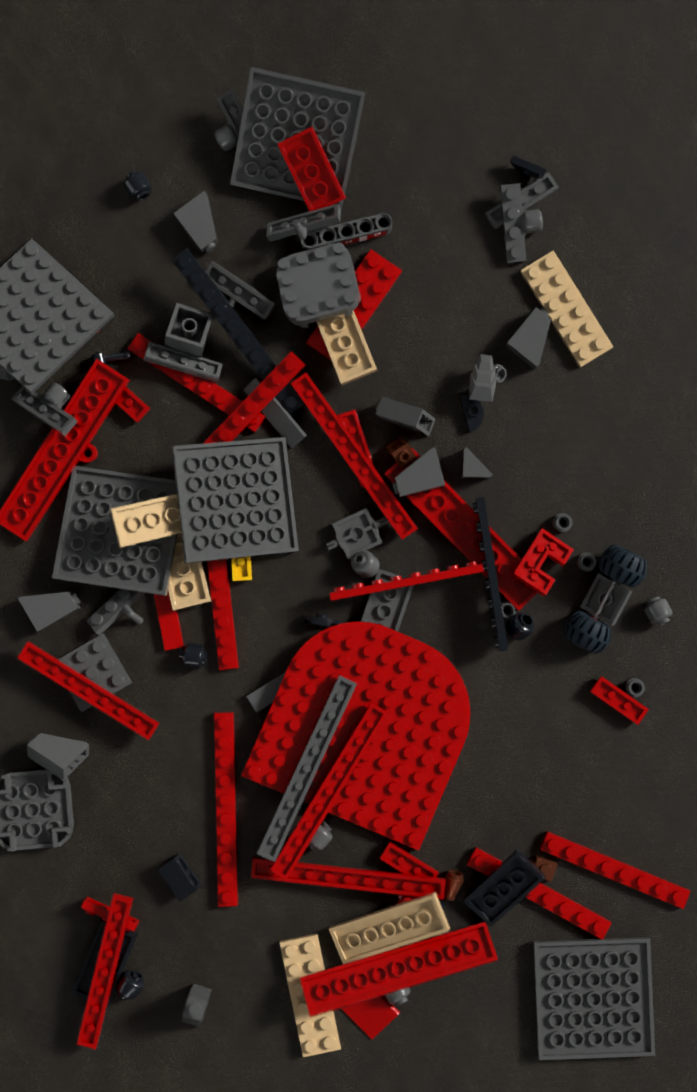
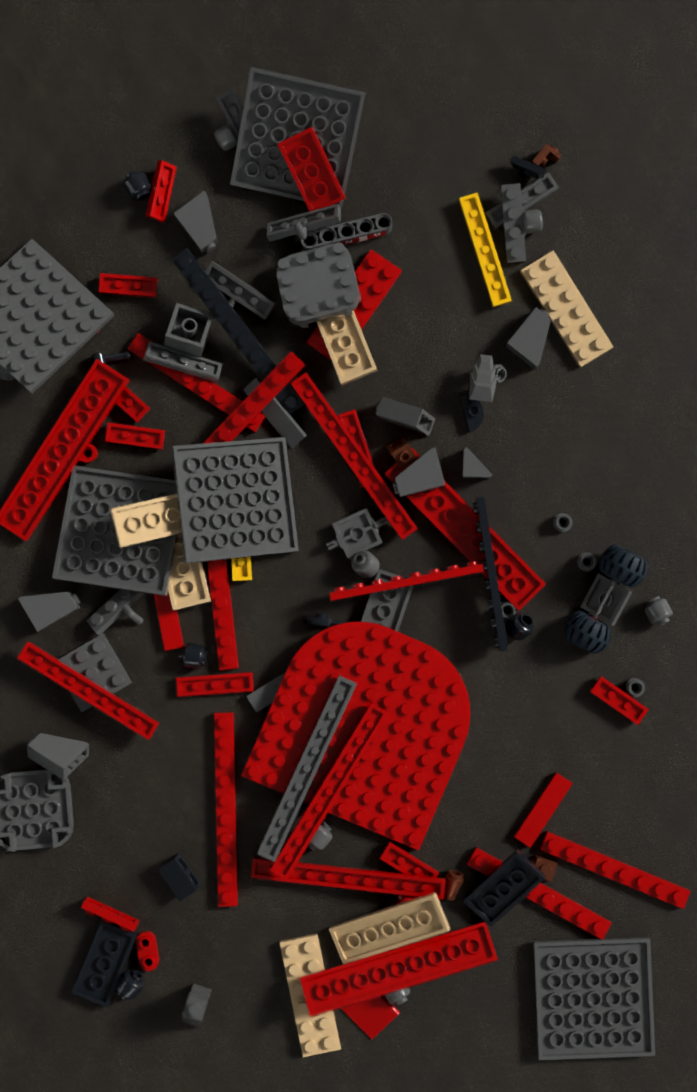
(47, 407): dark grey plate -> none
(105, 971): red plate -> none
(128, 285): none -> red plate
(135, 436): none -> red plate
(147, 951): none -> red plate
(161, 191): none -> red plate
(214, 684): none -> red tile
(485, 250): none -> yellow plate
(529, 570): red plate -> none
(543, 809): none -> red tile
(546, 153): none -> copper bracket

